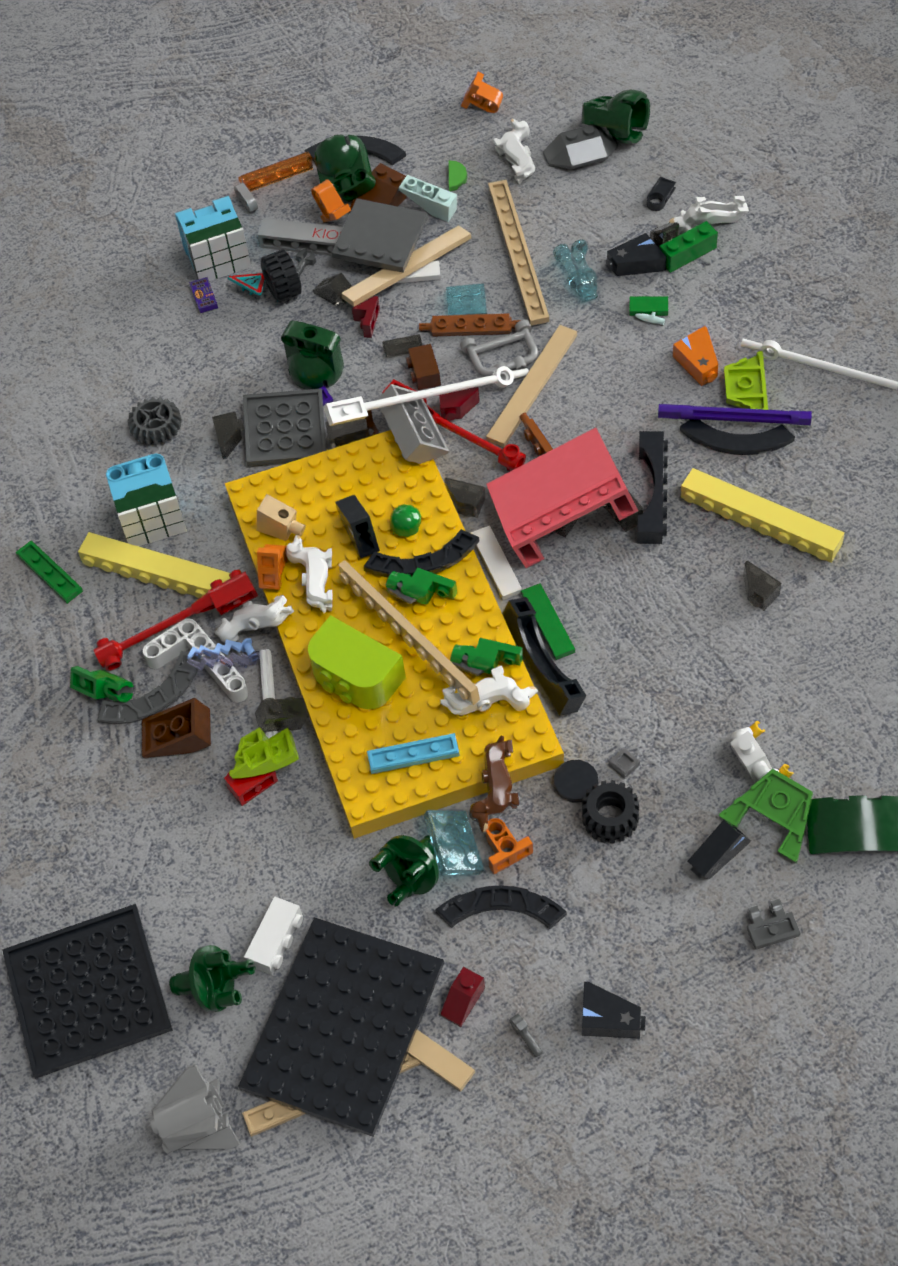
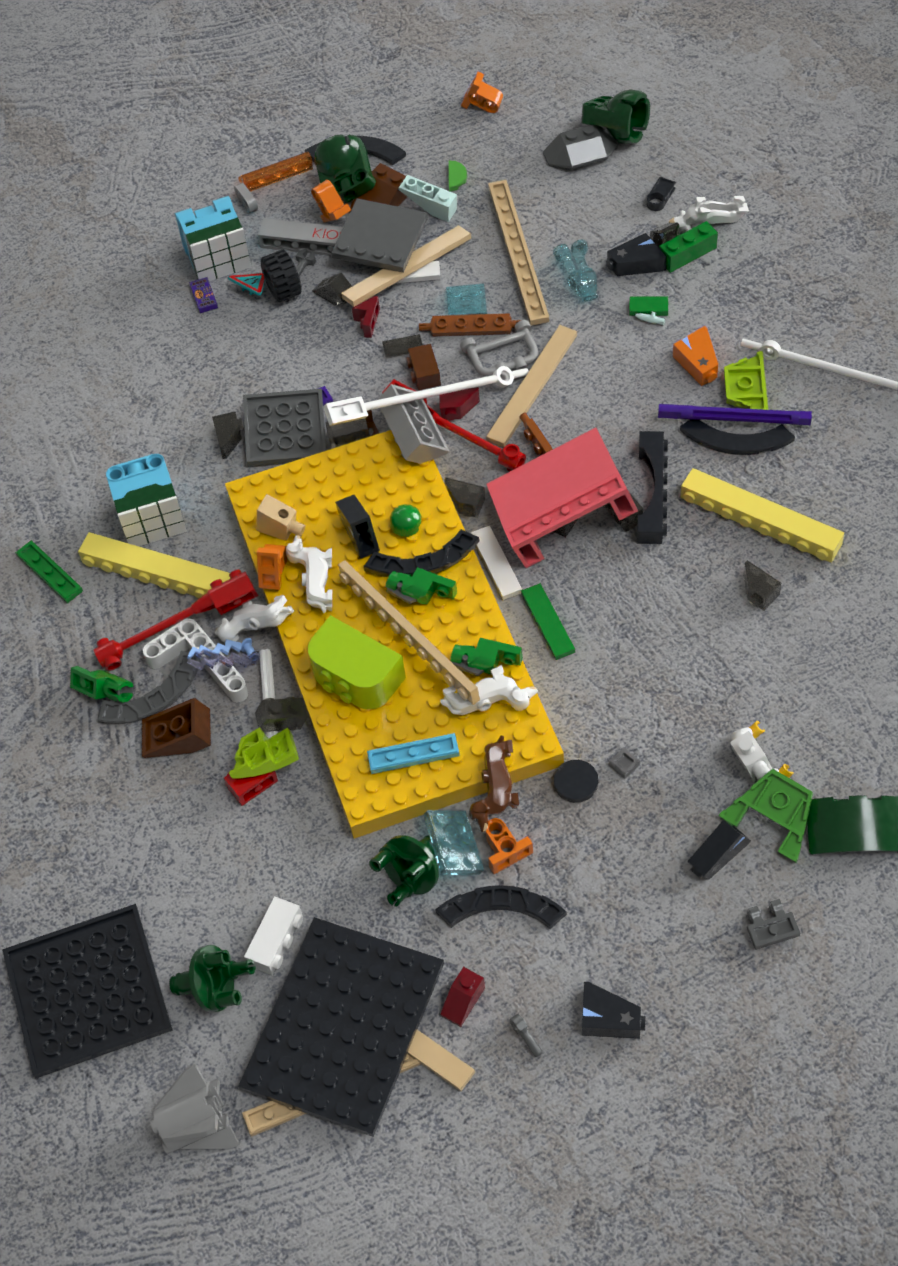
(155, 426): dark grey gear -> none
(312, 355): dark green piece -> none
(515, 151): white animal -> none
(562, 691): black arch -> none
(610, 795): black tyre -> none

